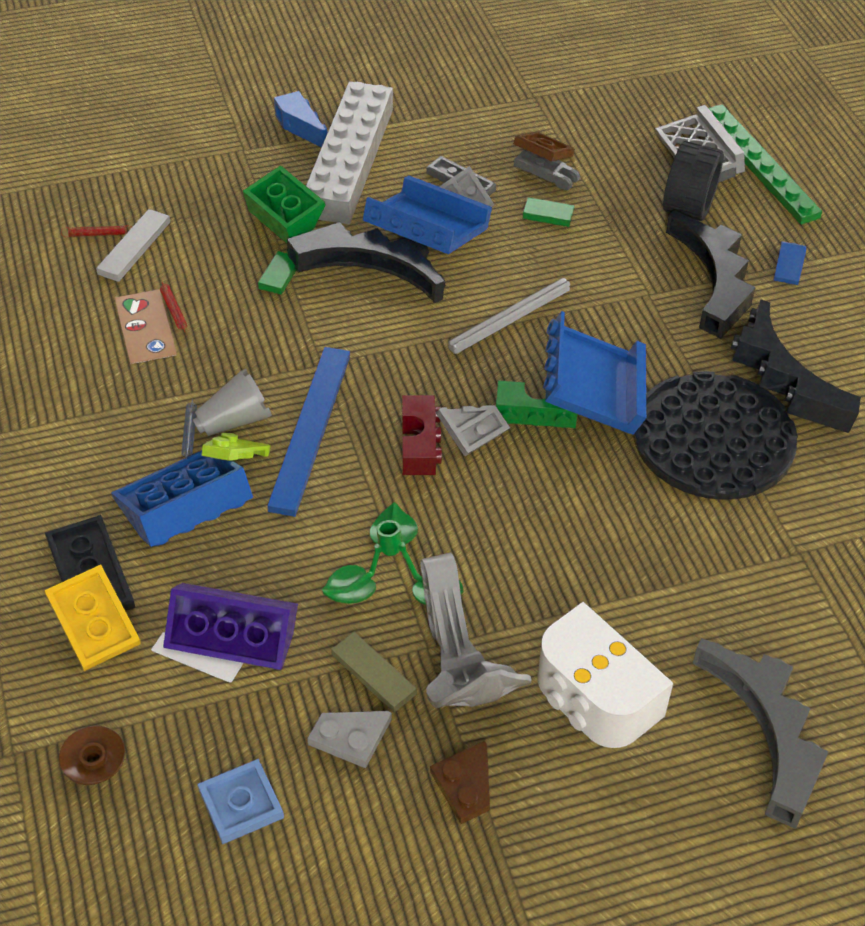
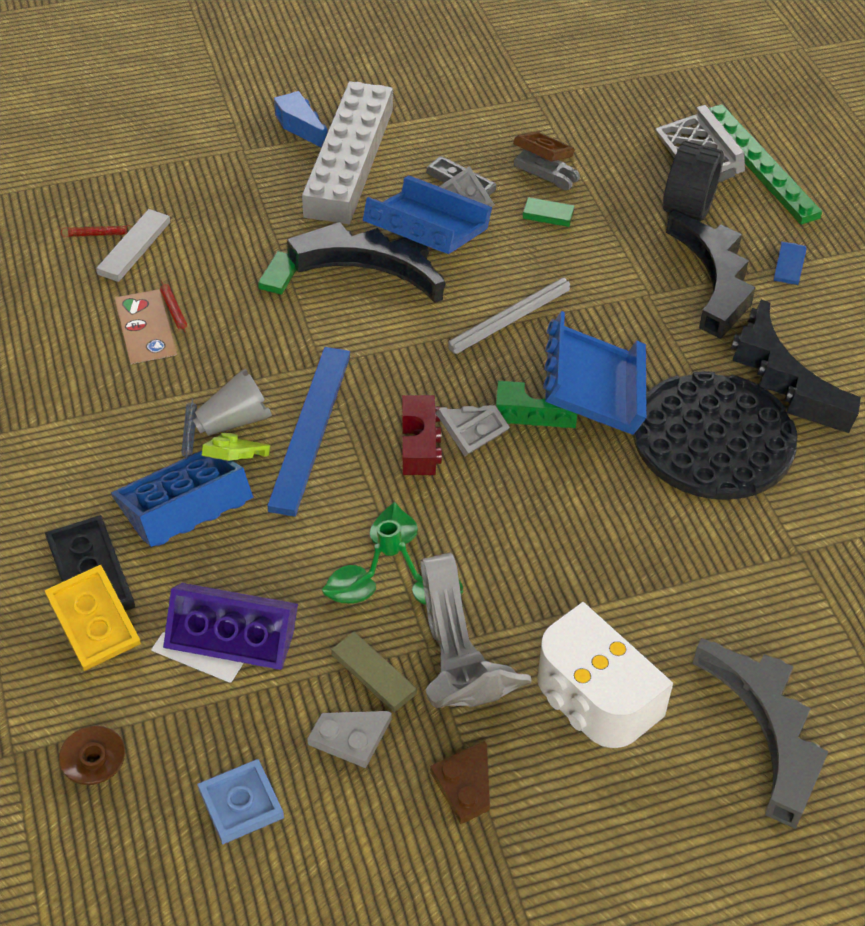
(284, 204): green slope -> none

